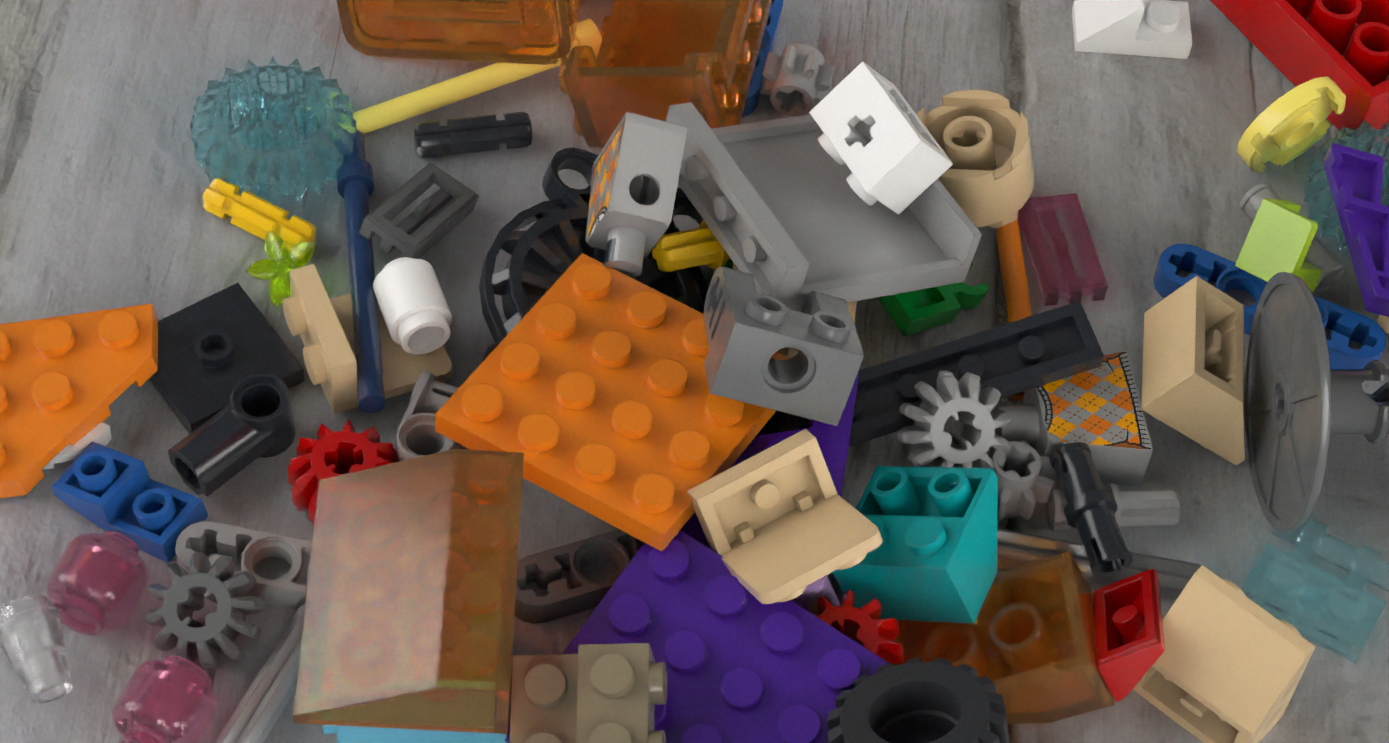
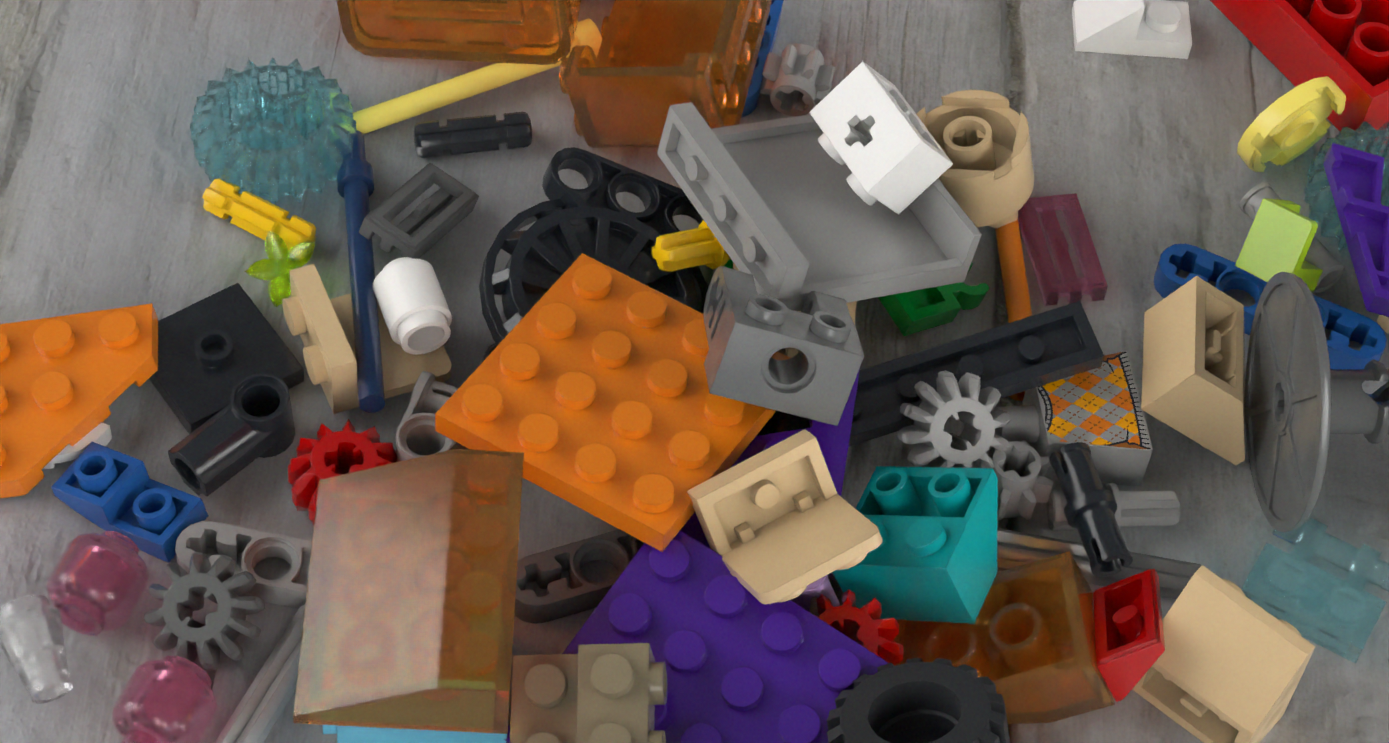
(634, 190): light grey torso -> none

